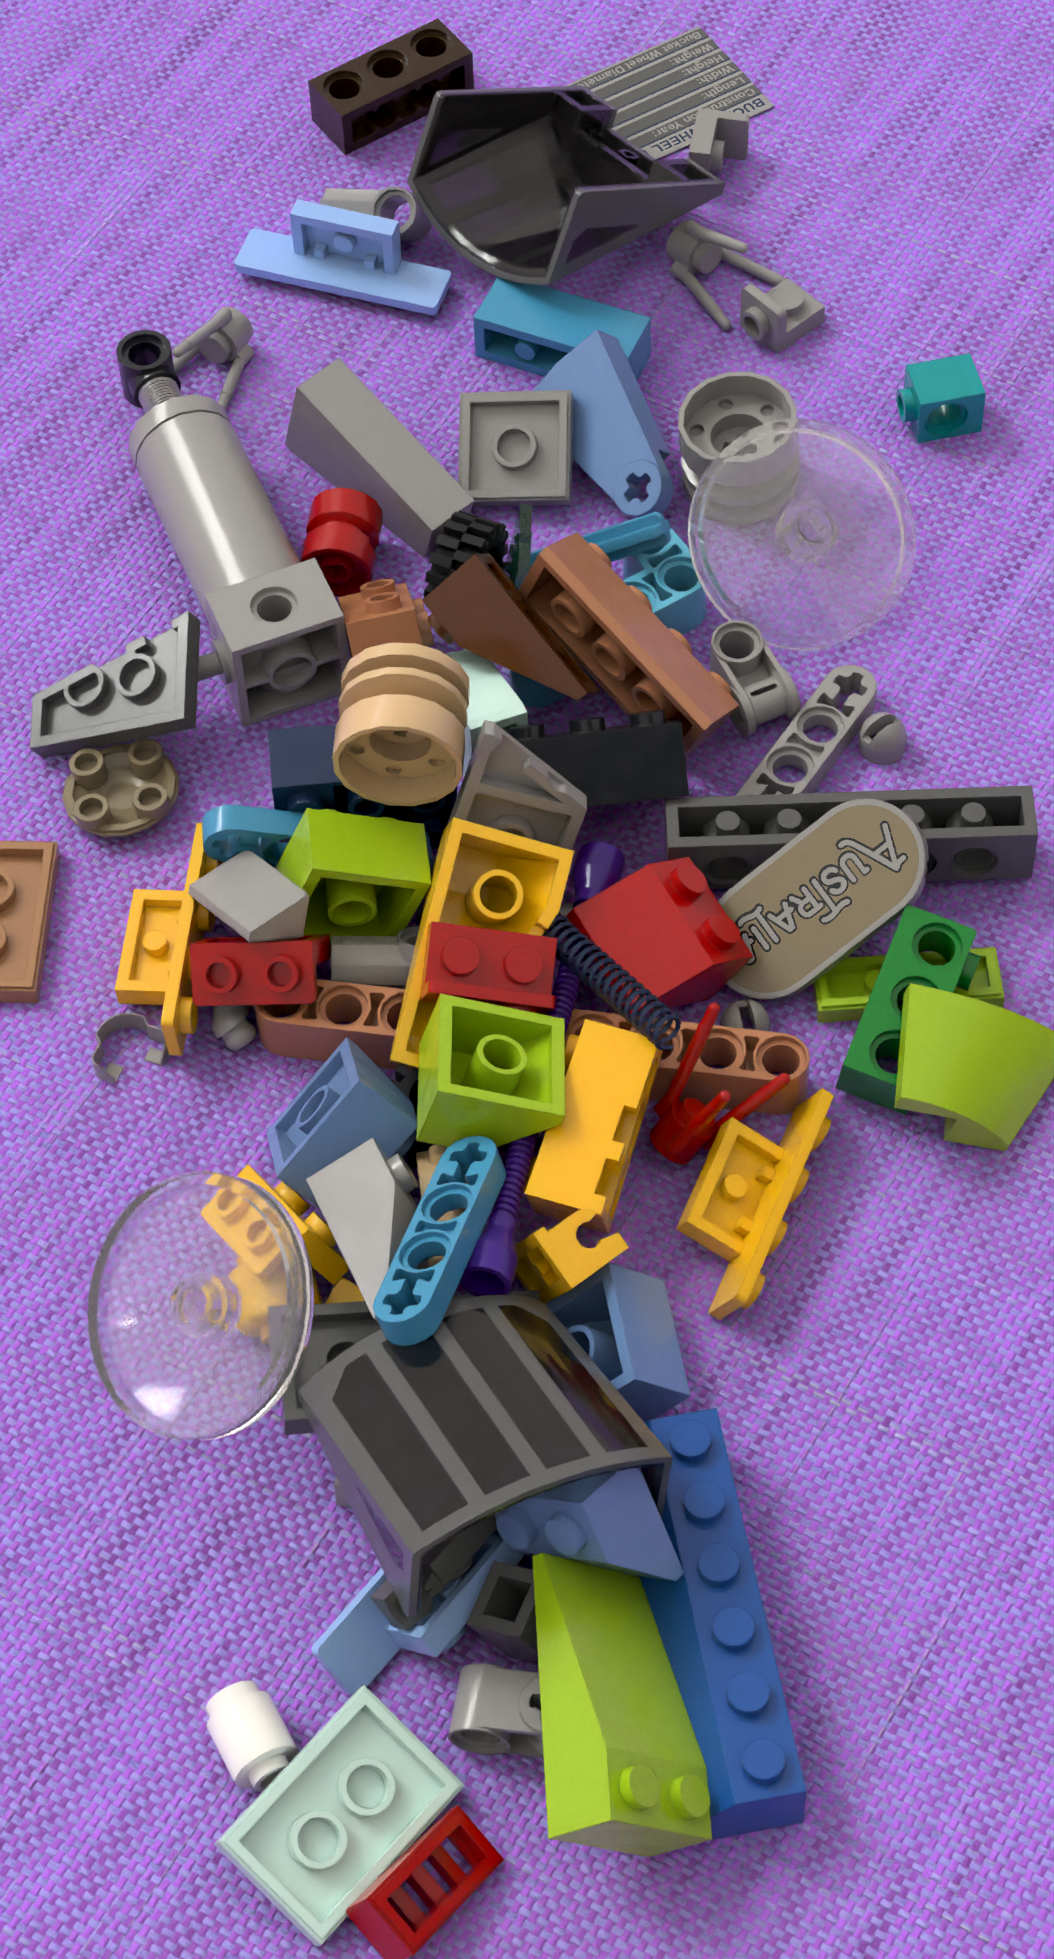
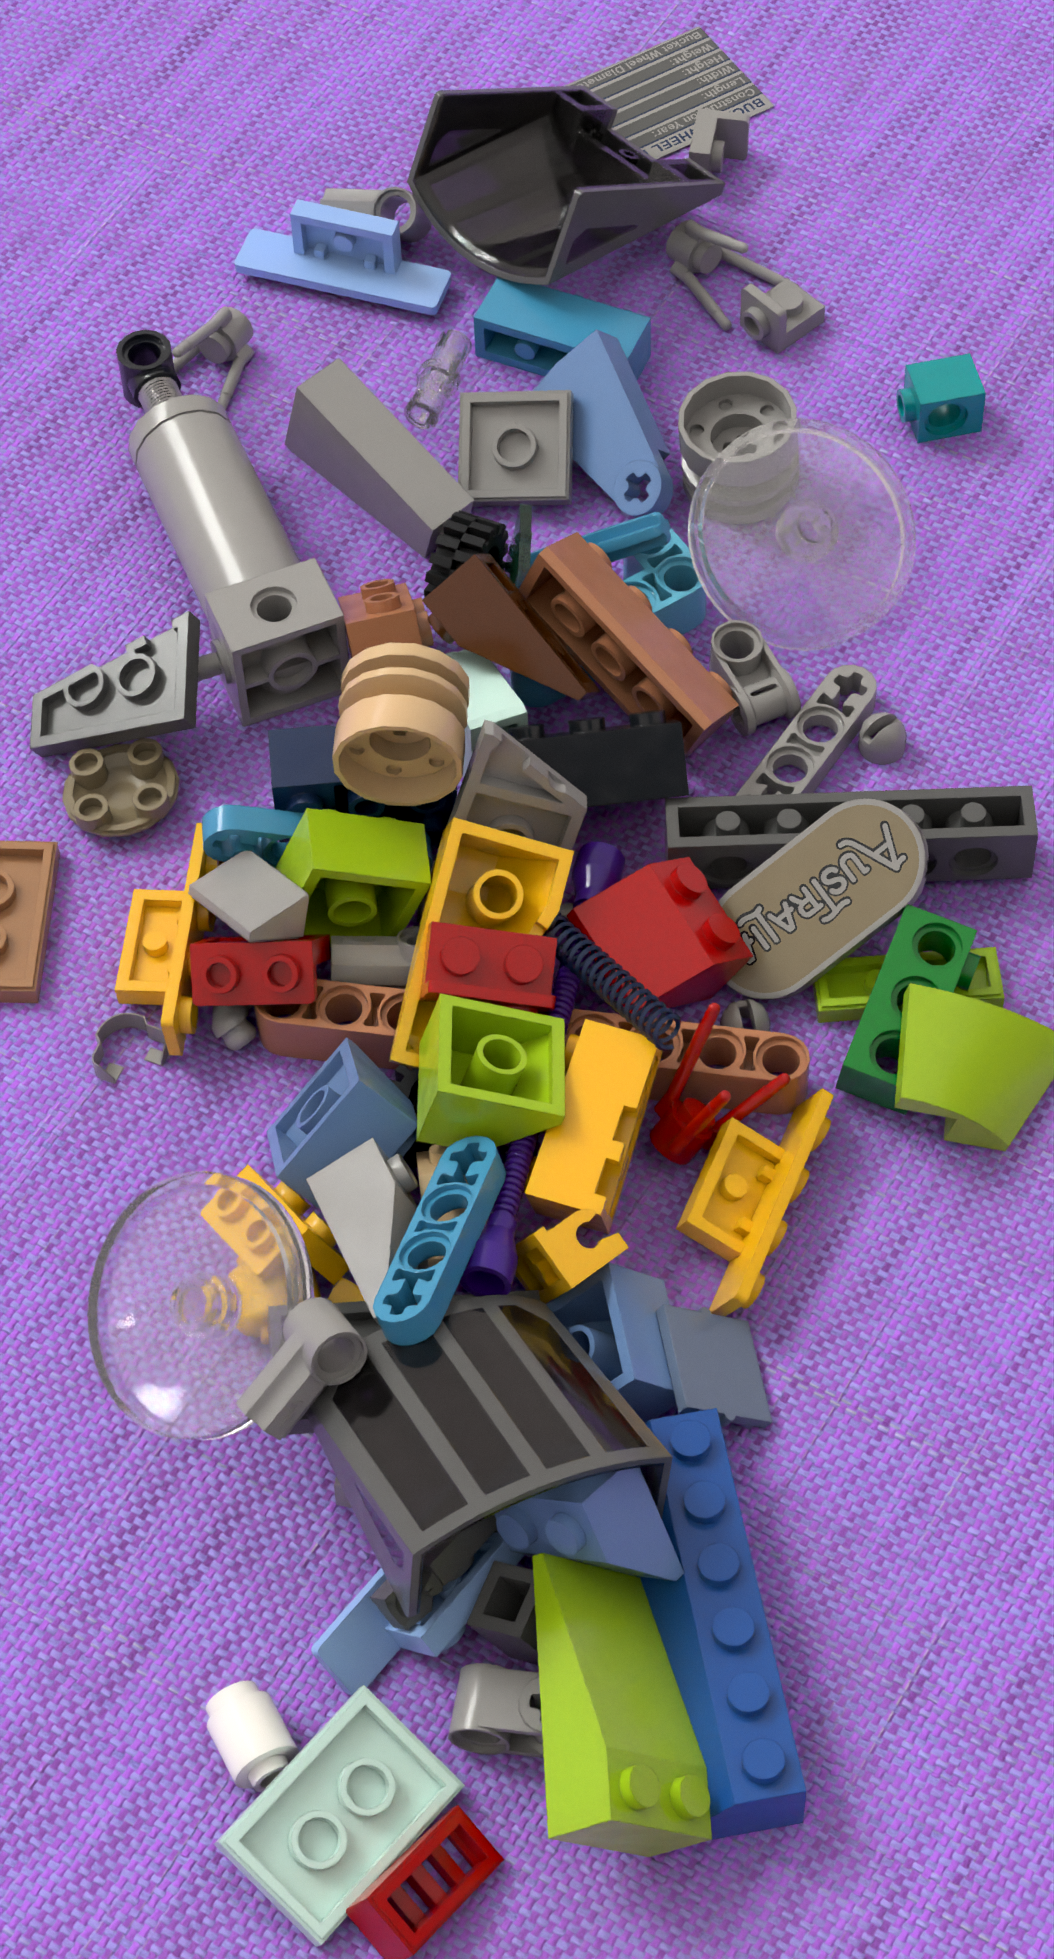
(317, 1353): none -> light grey piece
(343, 538): red wheel -> none
(389, 86): dark brown brick -> none
(438, 379): none -> clear pin
(713, 1365): none -> sand blue piece

